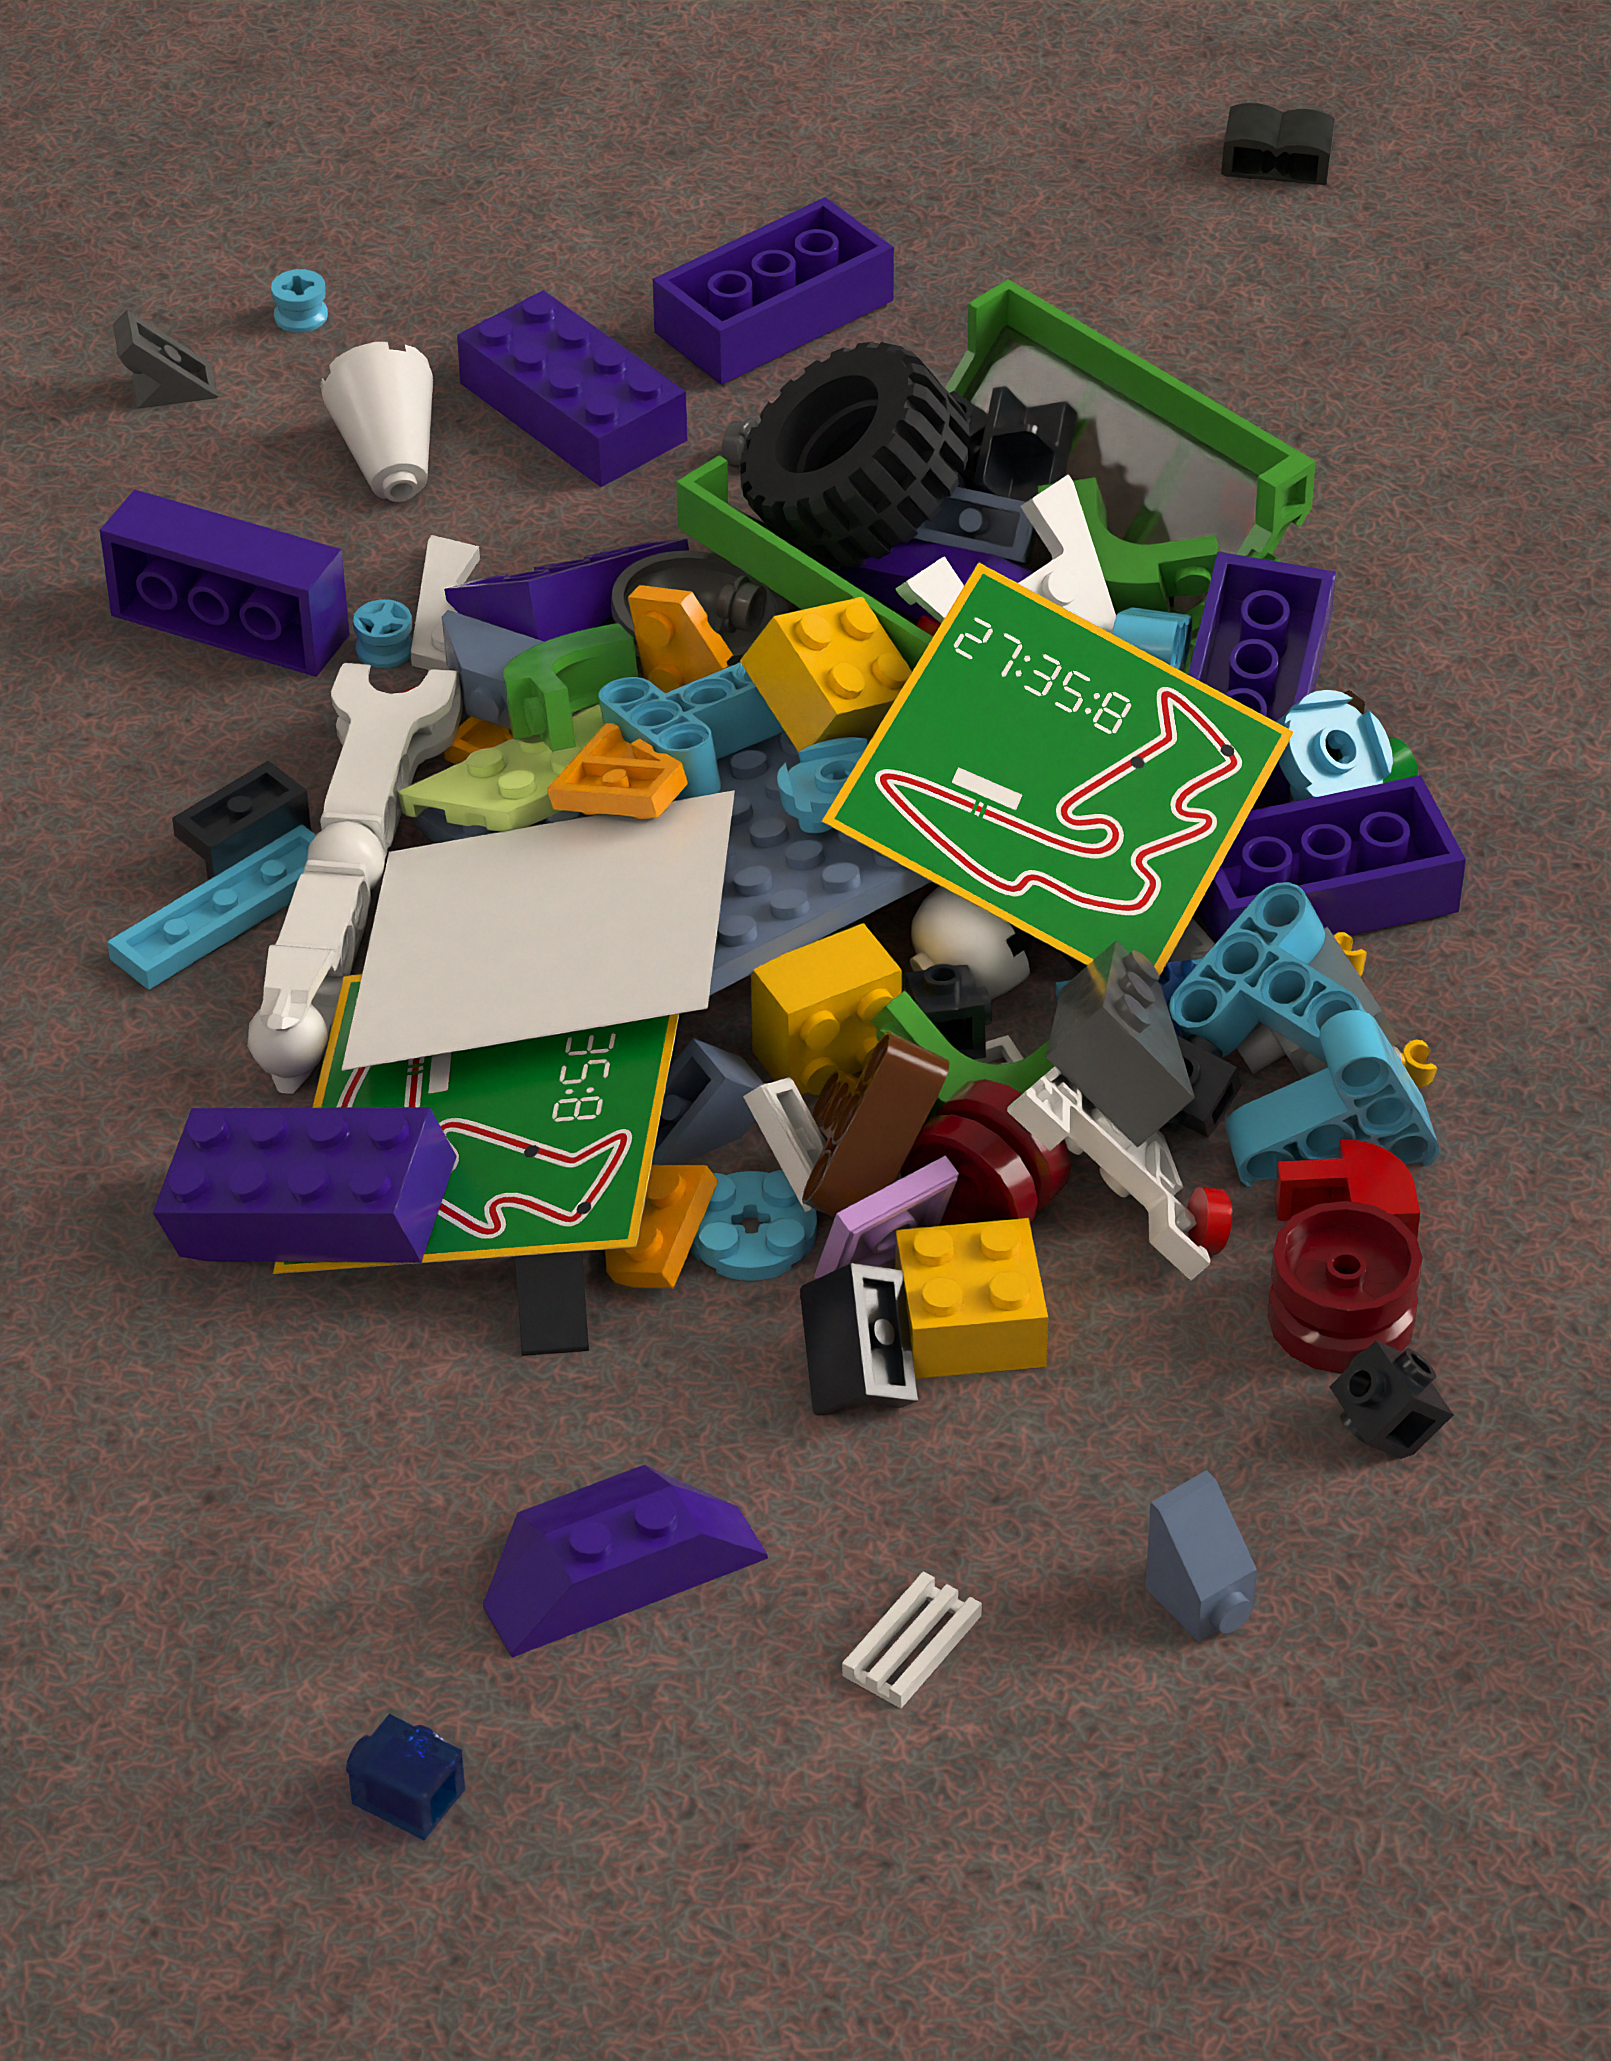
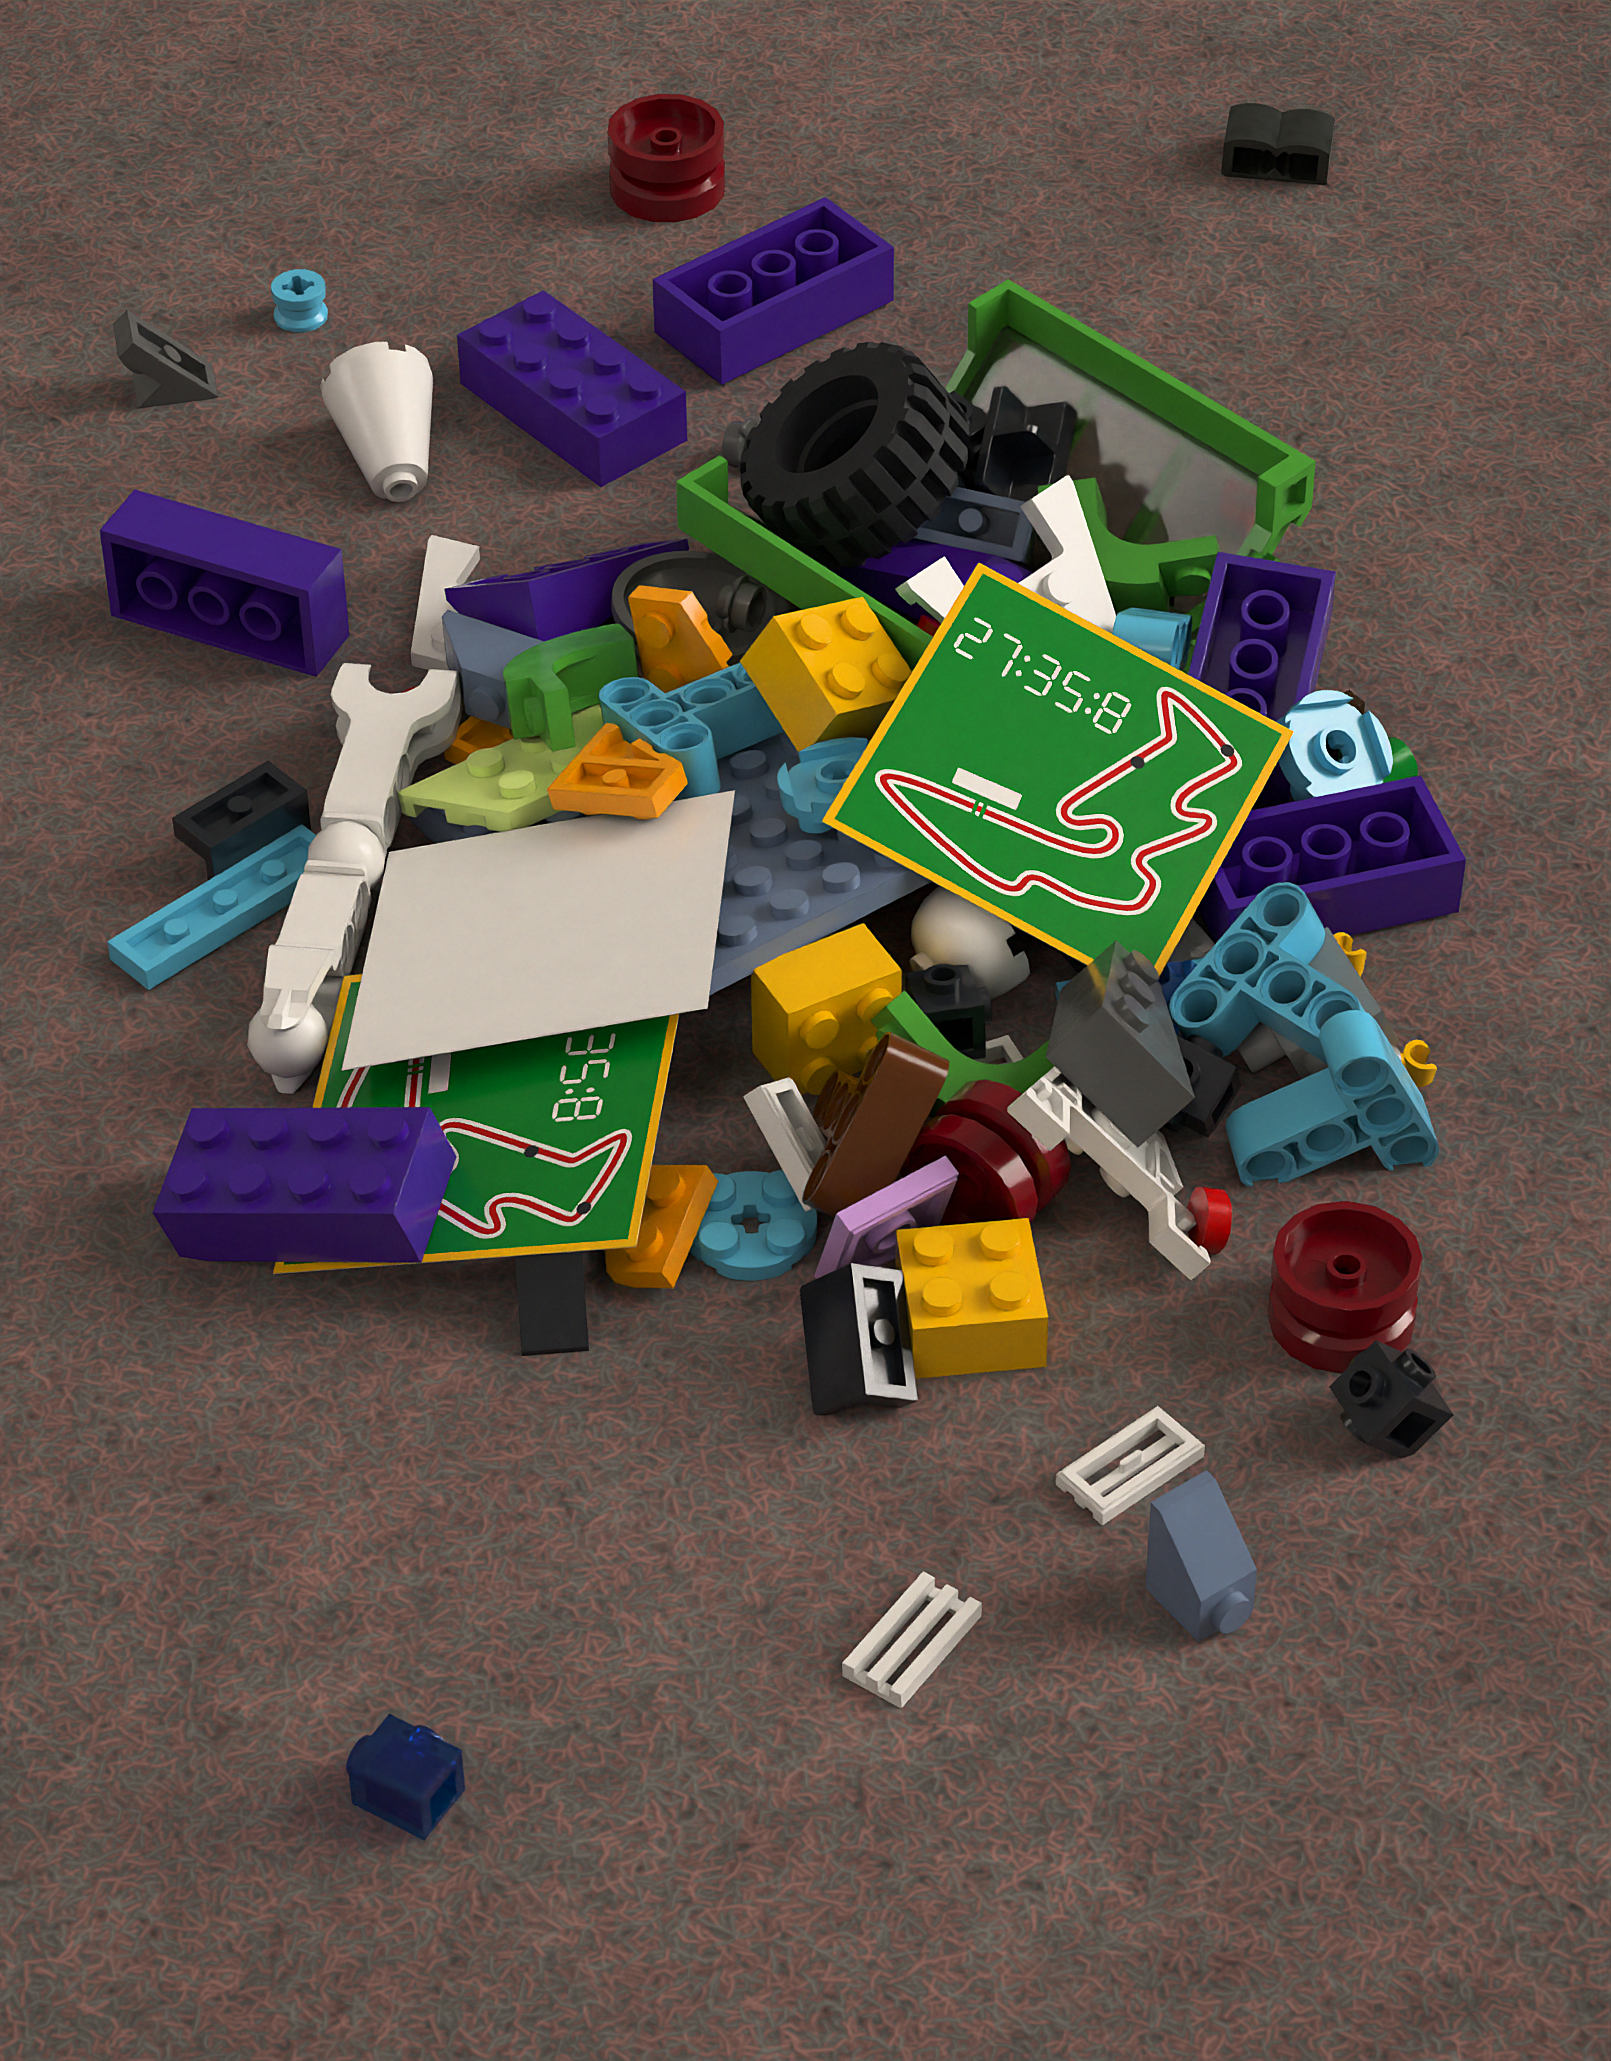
(383, 633): medium azure wheel -> none
(611, 1554): dark purple wedge -> none
(666, 157): none -> dark red wheel
(703, 1103): sand blue slope -> none
(1106, 1508): none -> white tile
(1359, 1175): red brick -> none

